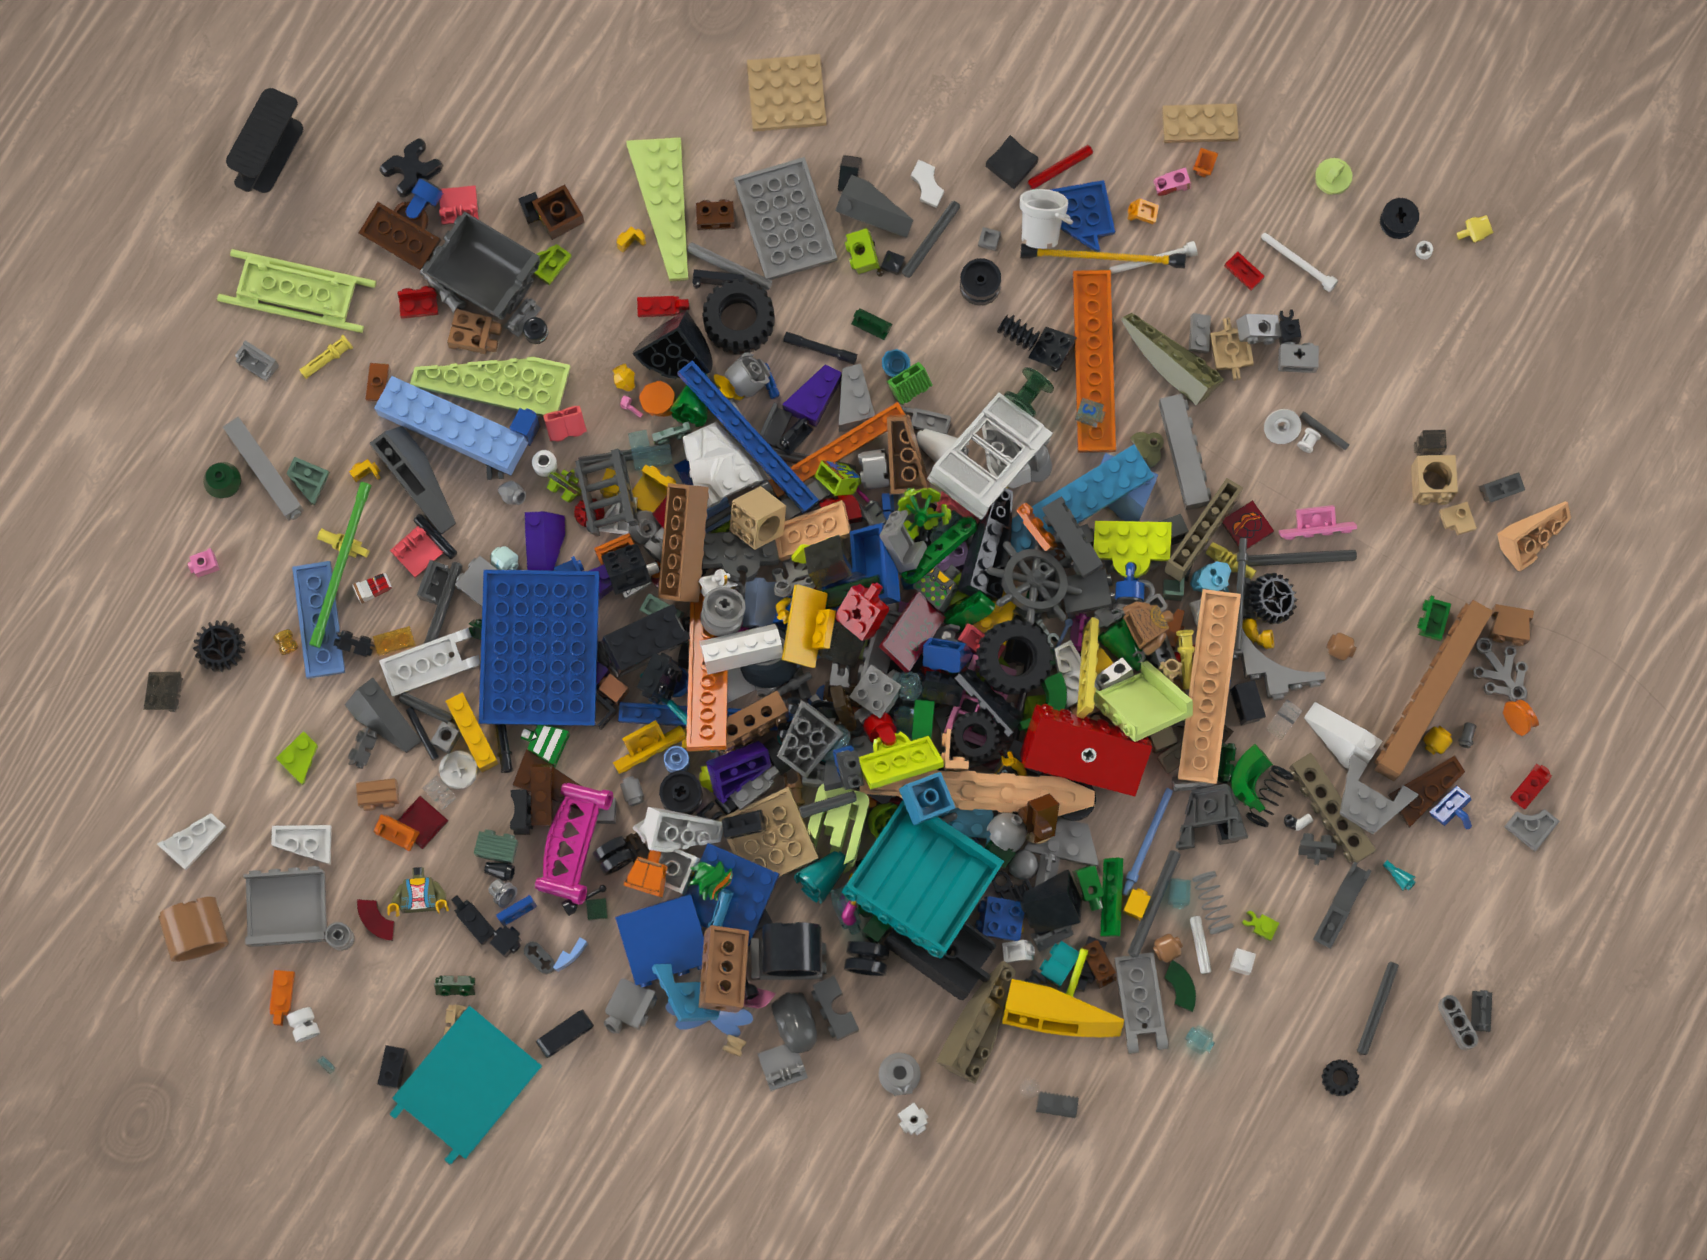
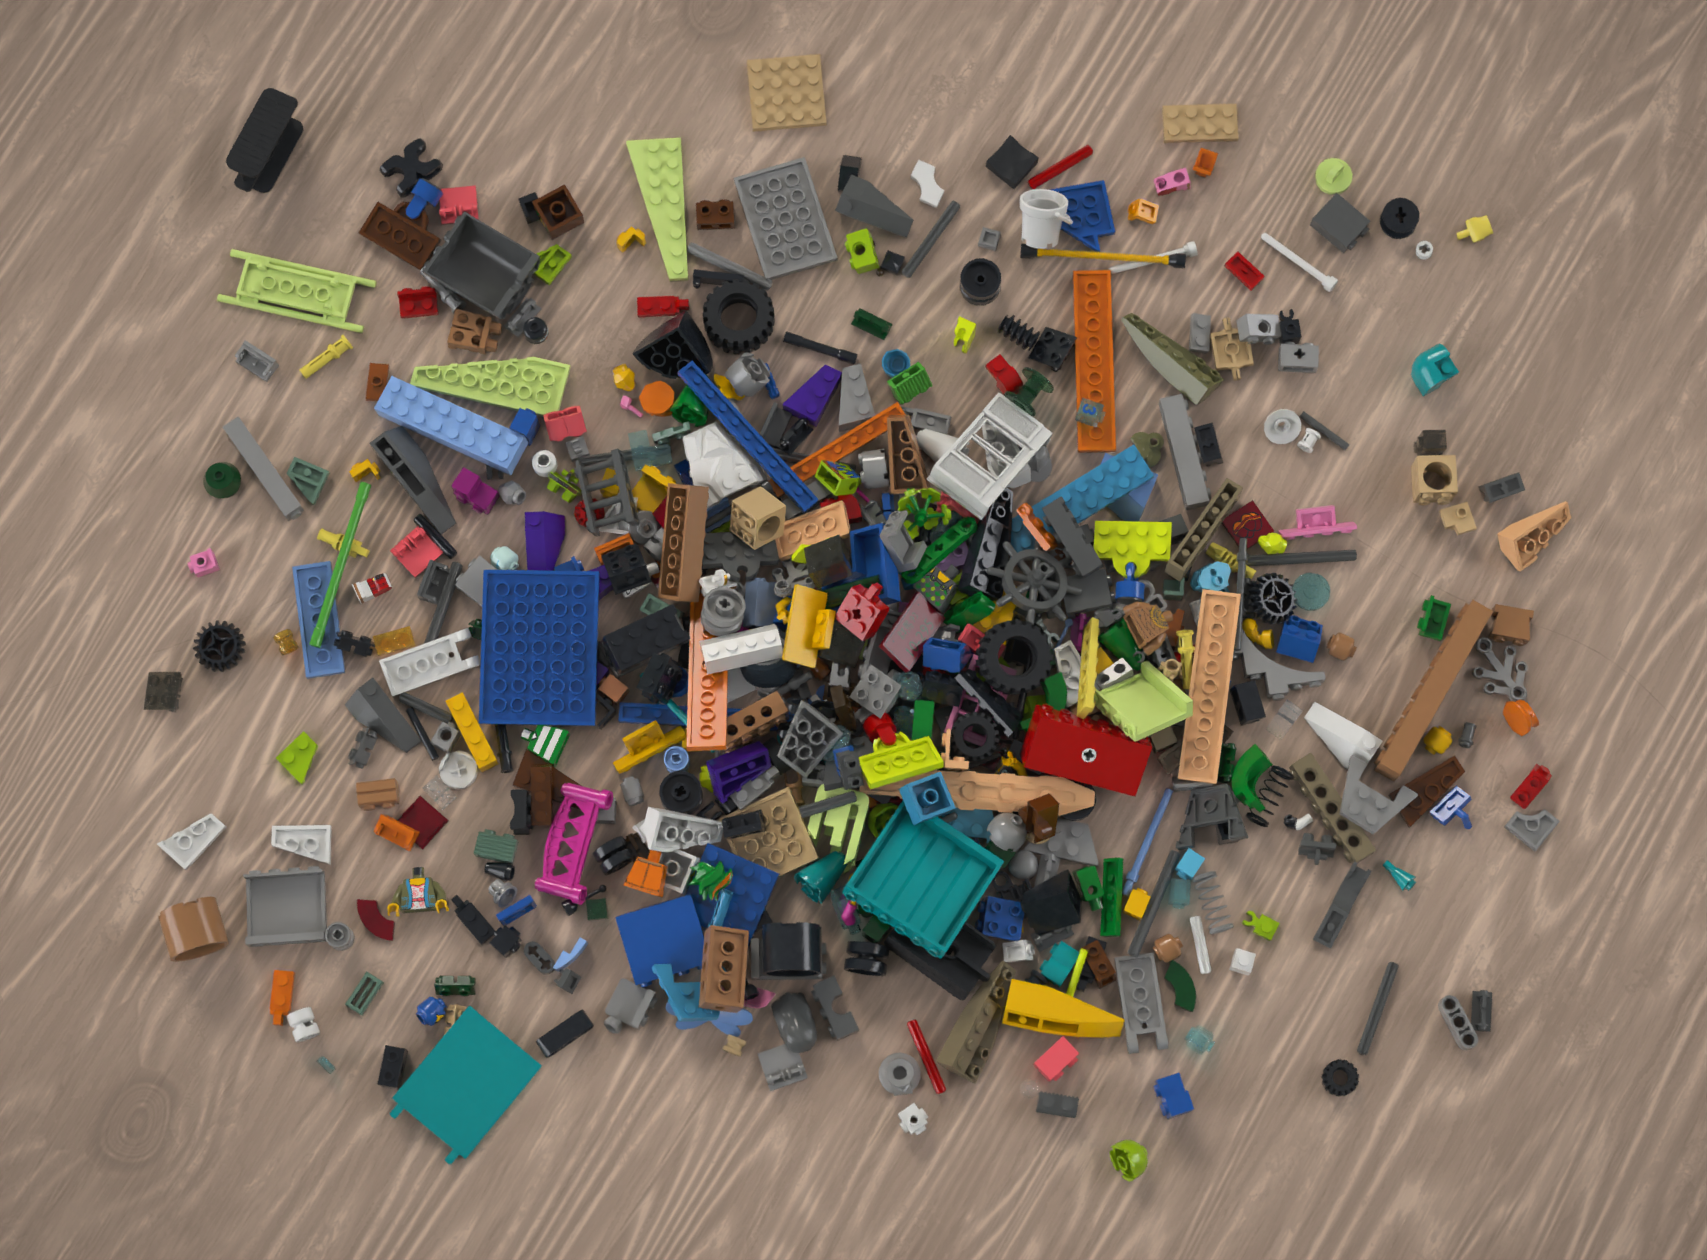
(373, 979): none -> sand green tile
(431, 1011): none -> blue head
(471, 490): none -> magenta brick
(568, 980): none -> dark grey tile
(577, 448): none -> light grey tile
(821, 669): none -> dark orange cone
(926, 1056): none -> red axle
(964, 331): none -> neon yellow hinge
(1005, 375): none -> red brick
(1056, 1059): none -> coral brick
(1130, 1158): none -> lime cylinder
(1173, 1096): none -> blue brick
(1189, 864): none -> medium azure brick
(1208, 444): none -> black hinge
(1272, 543): none -> neon yellow rock
(1299, 638): none -> blue slope
(1311, 591): none -> clear light blue tile
(1340, 223): none -> dark grey brick
(1433, 369): none -> teal brick

